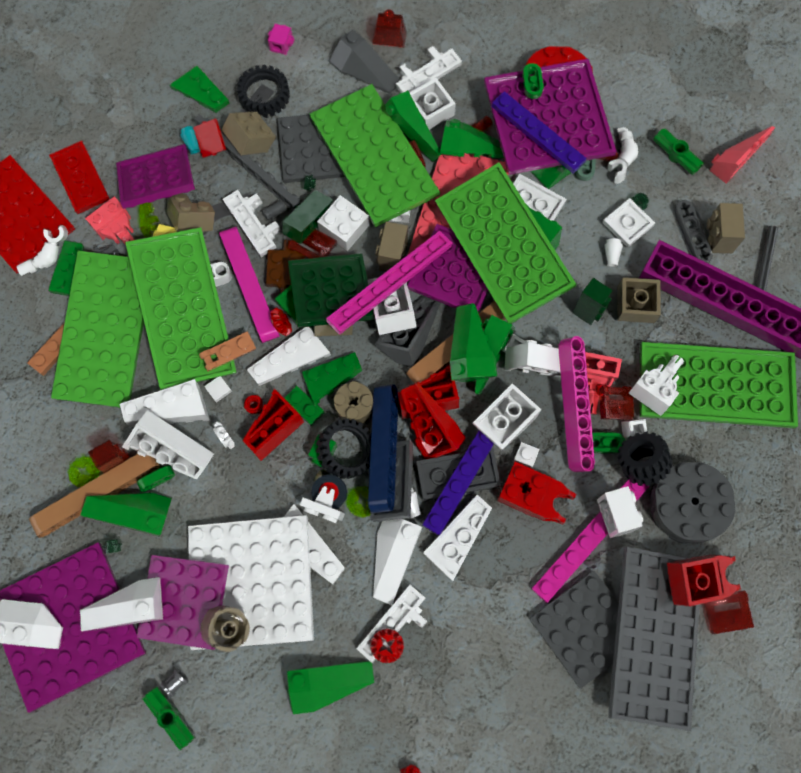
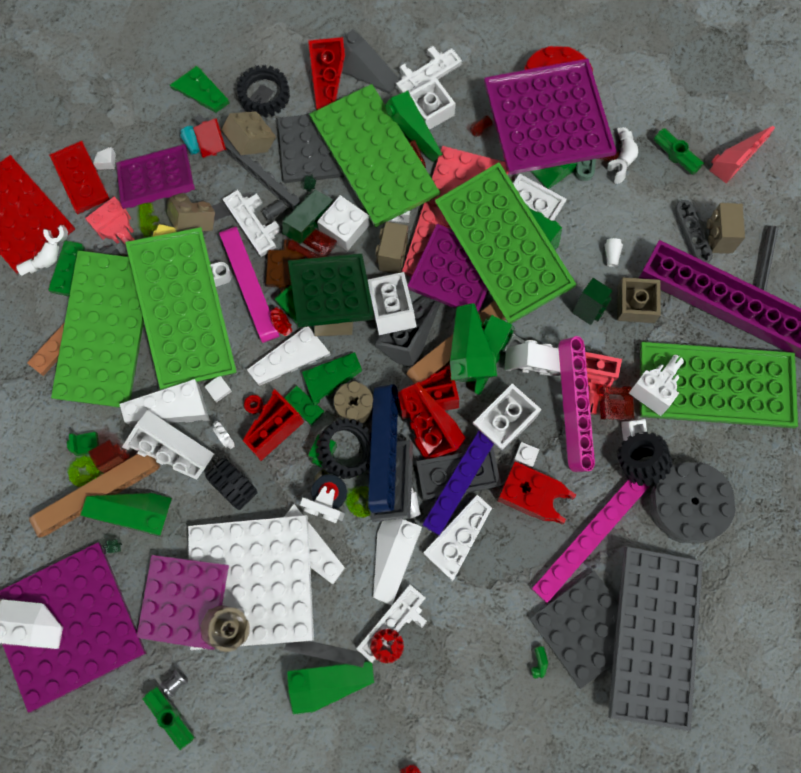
(81, 444): none -> green bracket
(105, 159): none -> white slope
(130, 605): white wedge -> none
(156, 478): green beam -> none
(228, 351): nougat plate -> none
(231, 483): none -> black tyre
(280, 39): dark pink brick -> none
(326, 66): none -> red wedge
(326, 652): none -> flat silver sticker
(389, 282): dark pink plate -> none
(390, 30): clear red torso -> none
(463, 138): green wedge -> none
(533, 82): green plate -> none
(538, 132): dark purple plate -> none
(540, 670): none -> green arm
(604, 442): green plate -> none
(620, 512): white brick -> none
(628, 223): white plate -> none
(642, 198): clear green plate -> none
(700, 579): red brick -> none
(730, 619): clear red plate -> none

